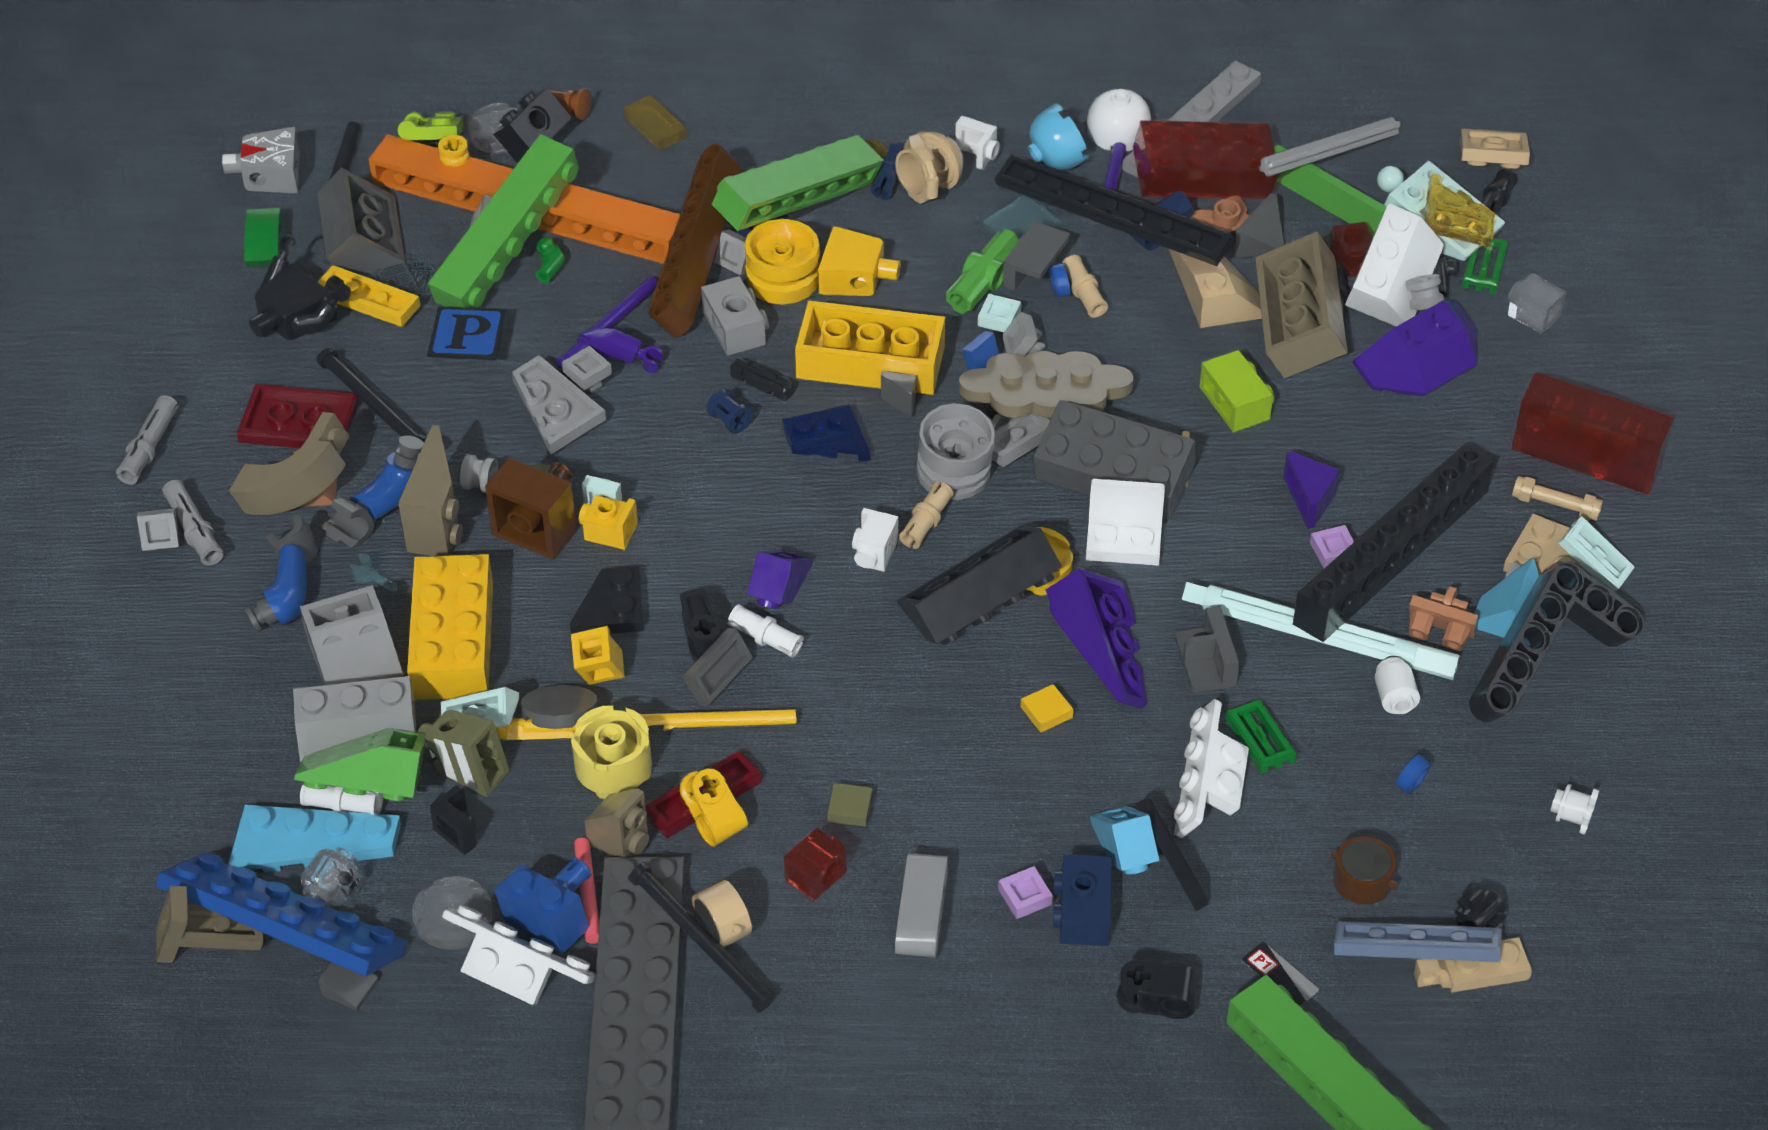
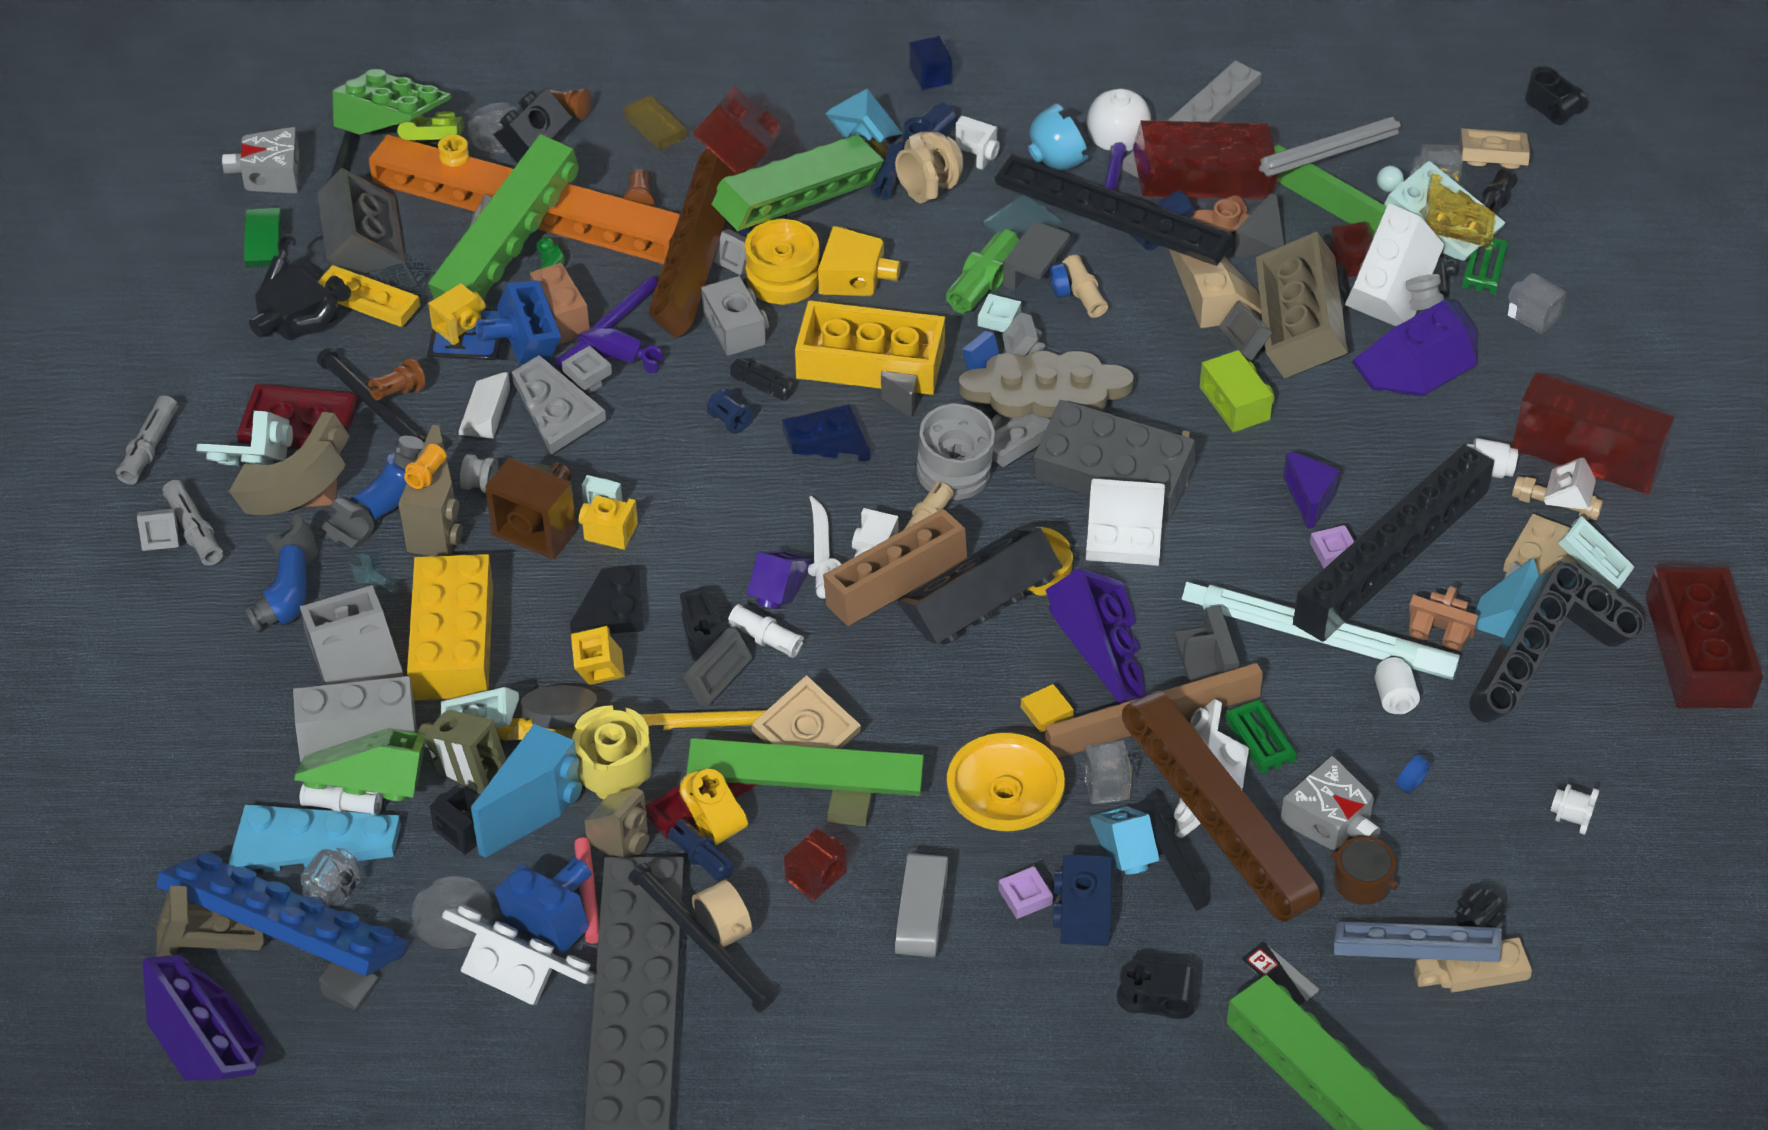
(198, 1022): none -> dark purple wedge
(268, 445): none -> light aqua bracket
(382, 101): none -> bright green slope
(403, 379): none -> dark orange pin
(419, 473): none -> light orange pin
(455, 312): none -> yellow brick
(486, 406): none -> white slope
(524, 321): none -> blue brick
(527, 790): none -> dark azure slope
(564, 301): none -> nougat brick
(639, 188): none -> dark orange pin
(701, 850): none -> dark blue axle
(738, 131): none -> clear red brick
(806, 719): none -> tan plate
(809, 766): none -> bright green tile
(822, 563): none -> white sword
(863, 116): none -> medium azure slope
(895, 567): none -> medium nougat brick
(930, 62): none -> clear blue brick
(938, 119): none -> dark blue piece
(1010, 768): none -> yellow dish
(1107, 772): none -> clear brick
(1108, 726): none -> medium nougat tile
(1221, 806): none -> reddish brown beam
(1245, 329): none -> dark grey tile
(1330, 807): none -> light grey torso
(1445, 157): none -> clear brick
(1504, 456): none -> white brick
(1551, 95): none -> black piece
(1571, 485): none -> white slope
(1703, 637): none -> clear red brick

